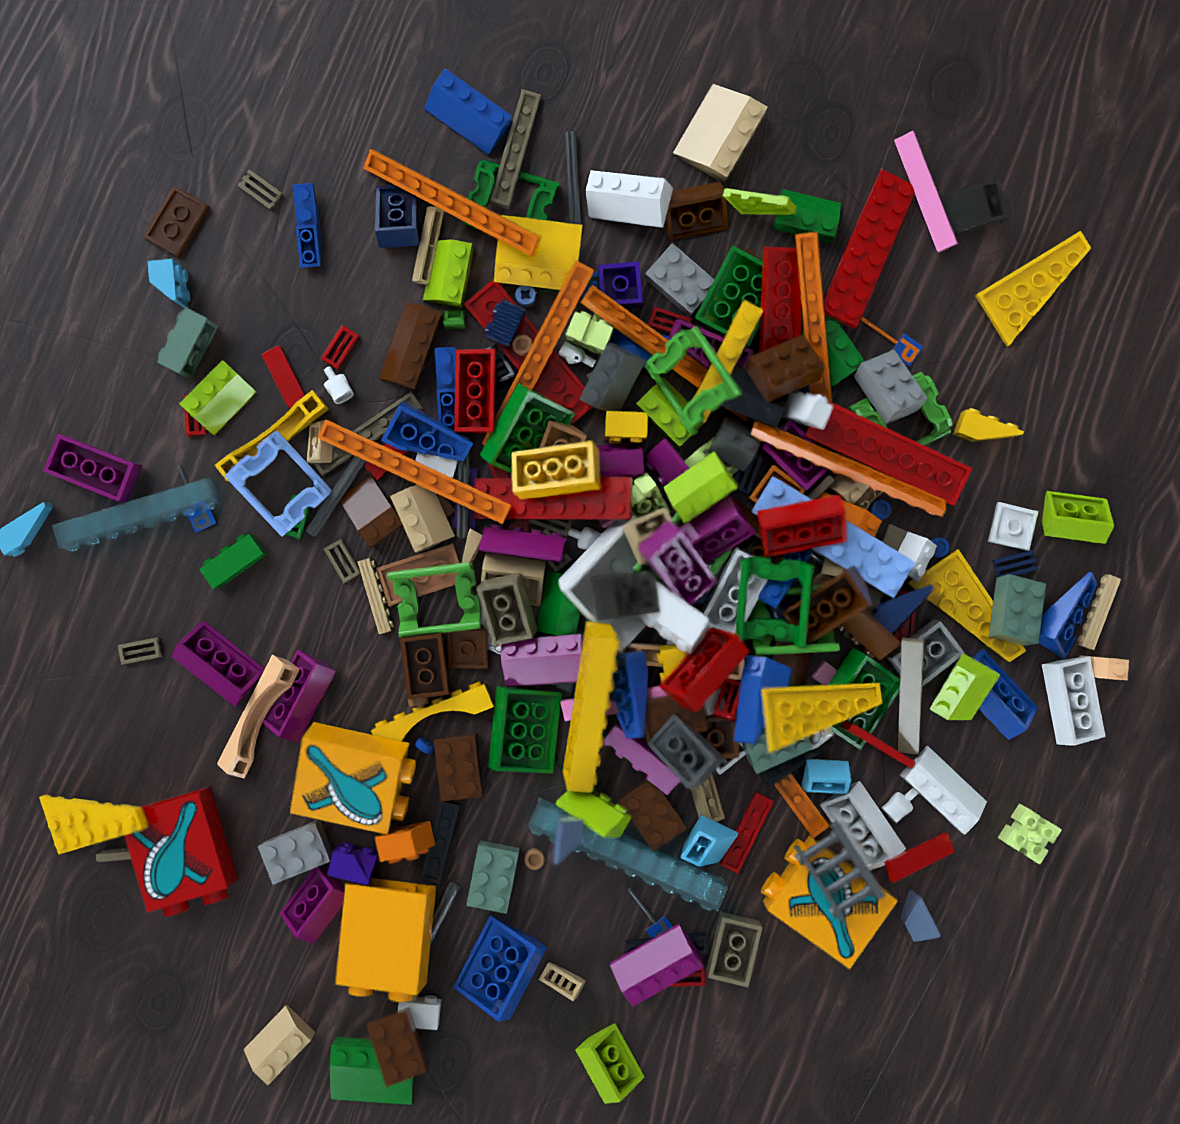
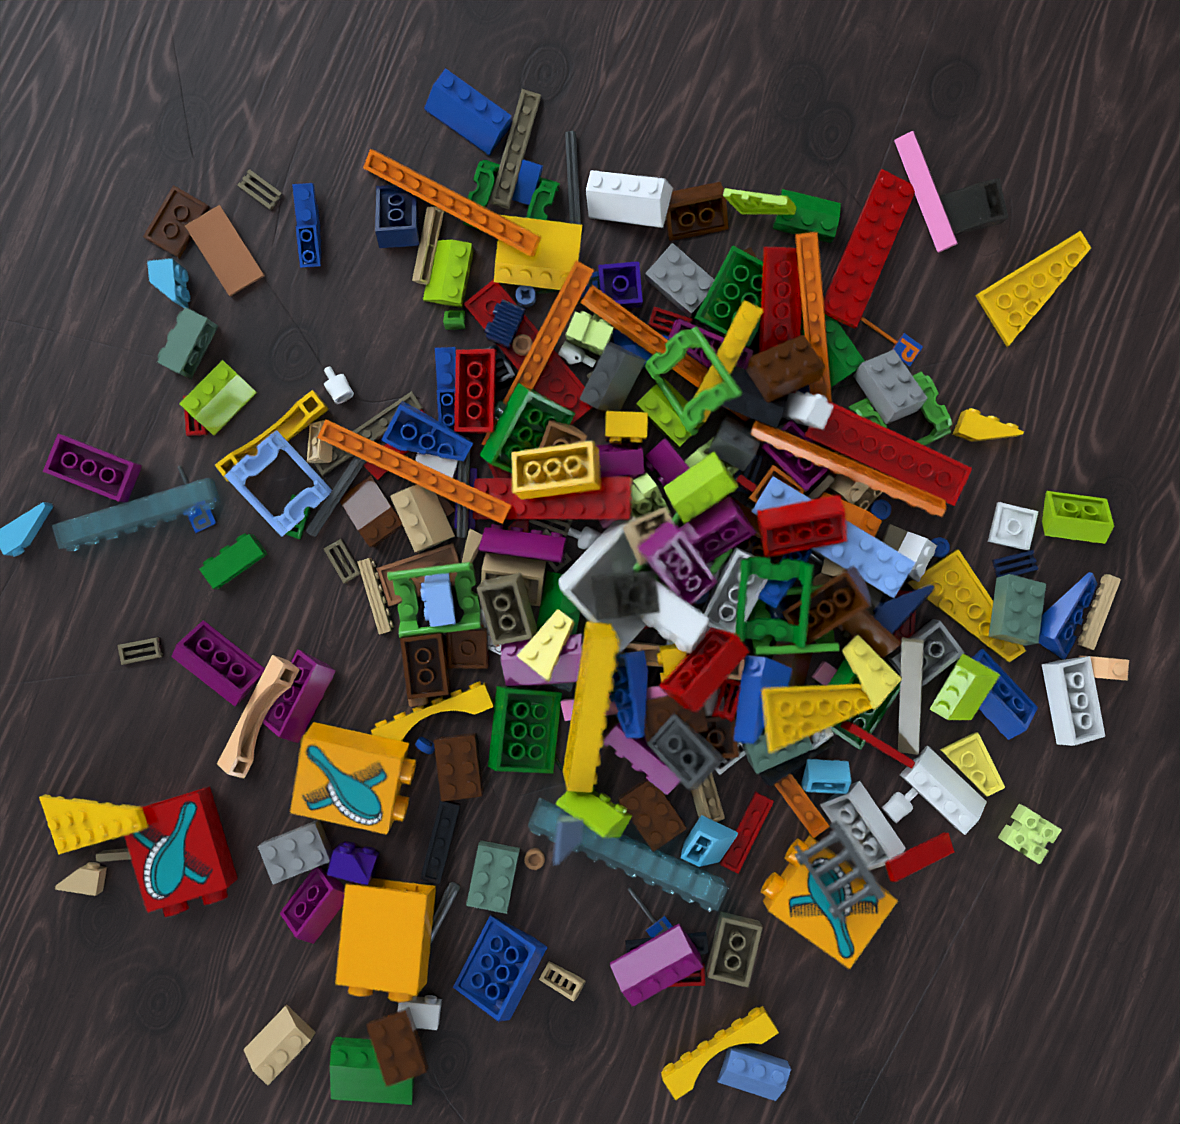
(85, 880): none -> tan slope
(224, 250): none -> nougat tile
(283, 375): red tile -> none
(346, 352): red tile -> none
(405, 842): orange brick -> none
(412, 346): reddish brown slope -> none
(439, 600): none -> light blue brick
(499, 408): none -> clear green tile
(527, 181): none -> blue tile
(545, 647): none -> light yellow wing
(610, 1064): lime slope -> none
(720, 132): tan slope -> none
(745, 483): none -> red tile
(753, 1028): none -> yellow arch
(754, 1072): none -> medium blue slope
(871, 669): none -> light yellow wing
(918, 919): sand blue slope -> none
(975, 763): none -> light yellow wing

